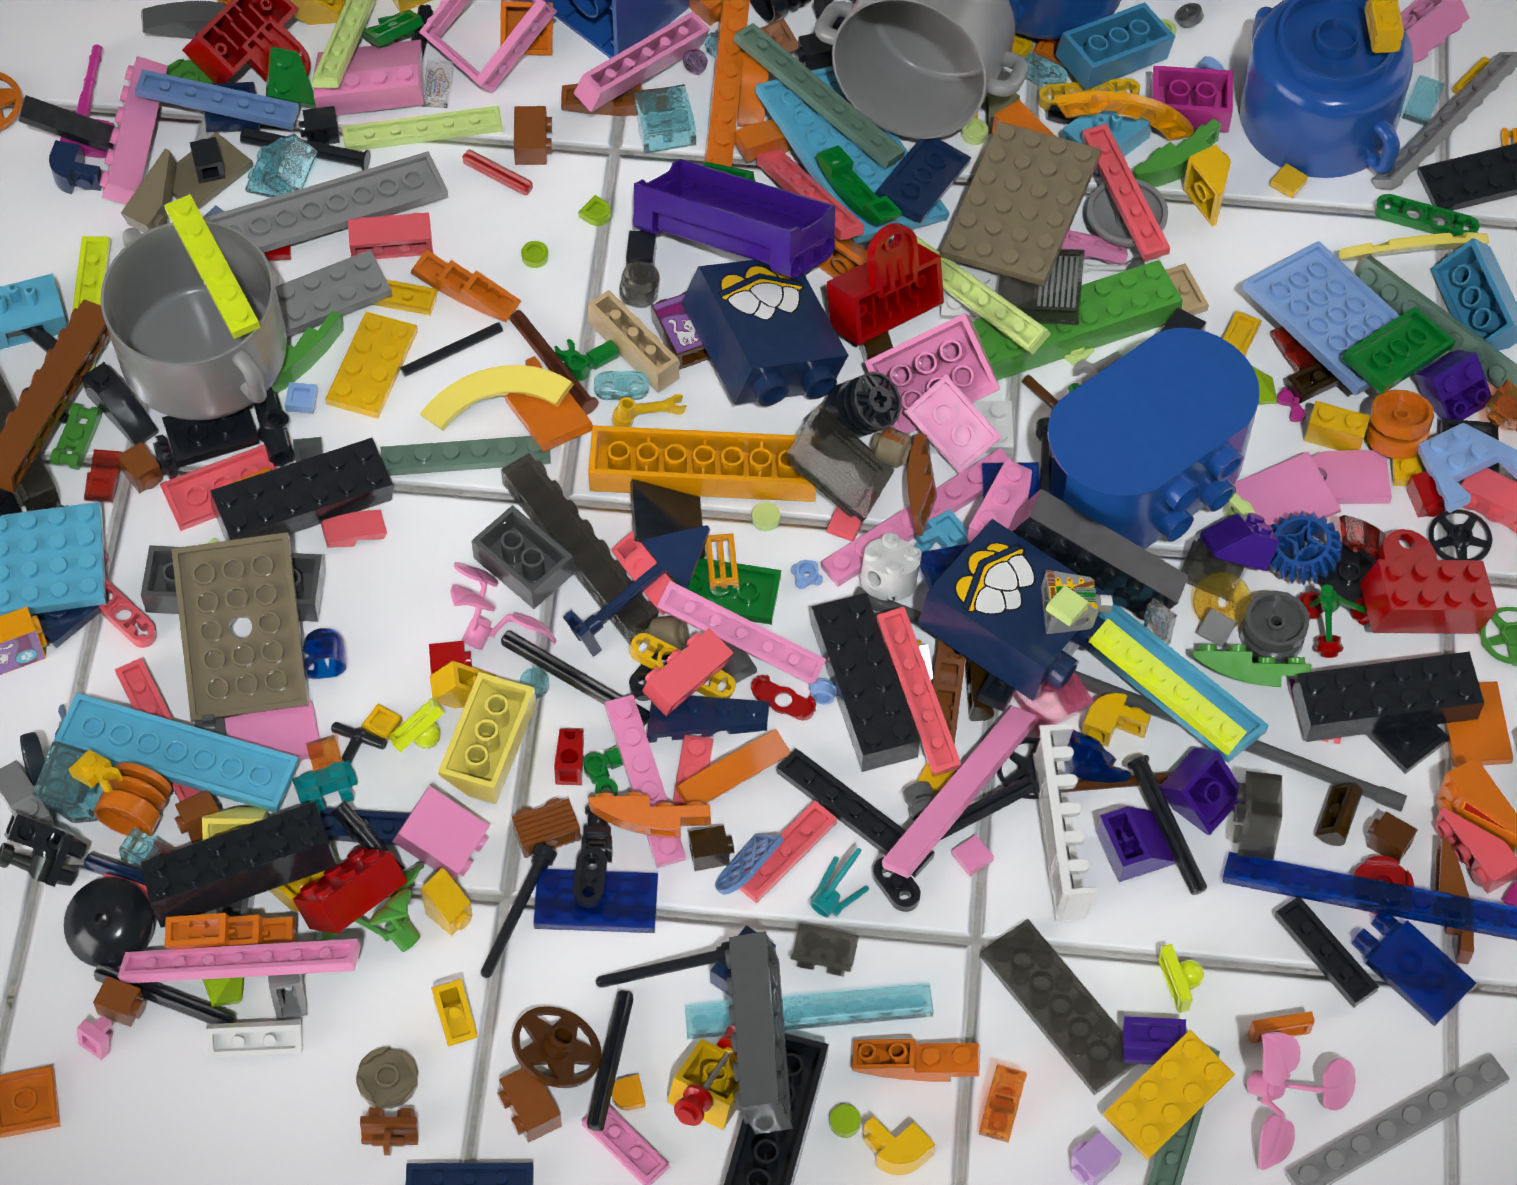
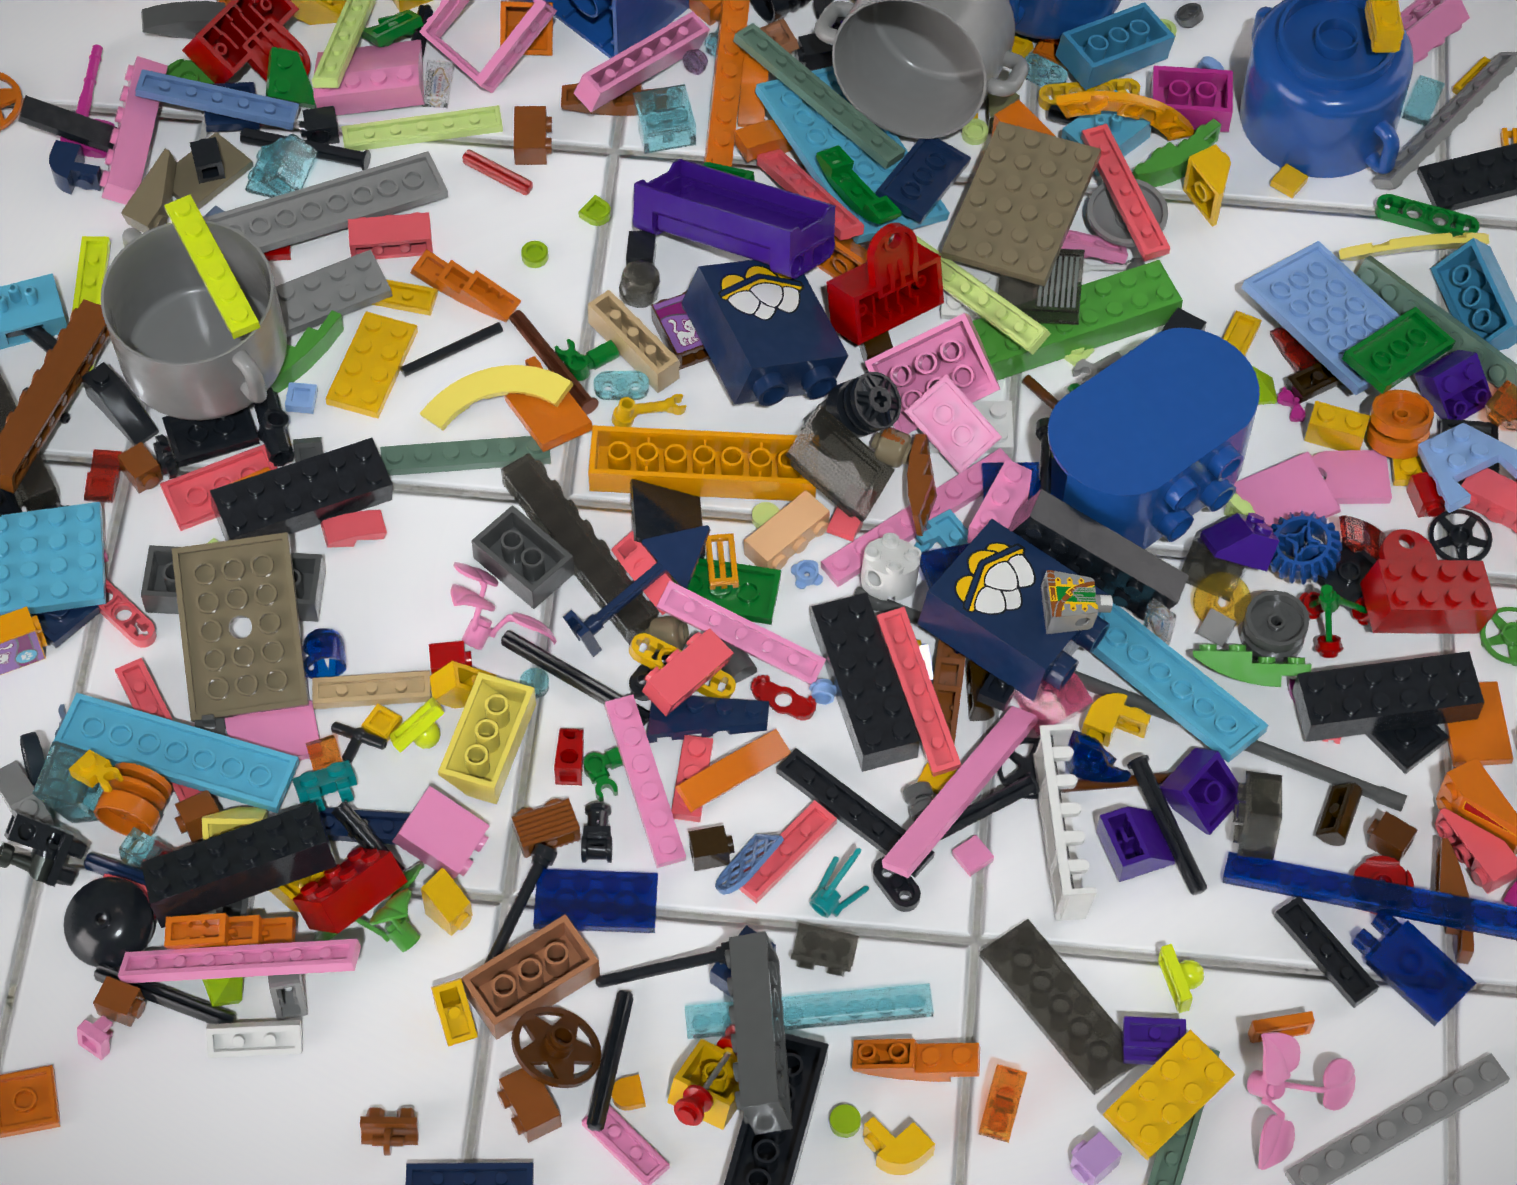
(76, 436): bright green plate -> none
(371, 689): none -> tan plate
(387, 1078): dark tan tile -> none
(530, 975): none -> nougat brick
(588, 879): black plate -> none
(636, 814): orange slope -> none
(787, 532): none -> light nougat brick
(1067, 606): yellowish green tile -> none
(1167, 686): neon yellow plate -> none
(1187, 287): tan plate -> none

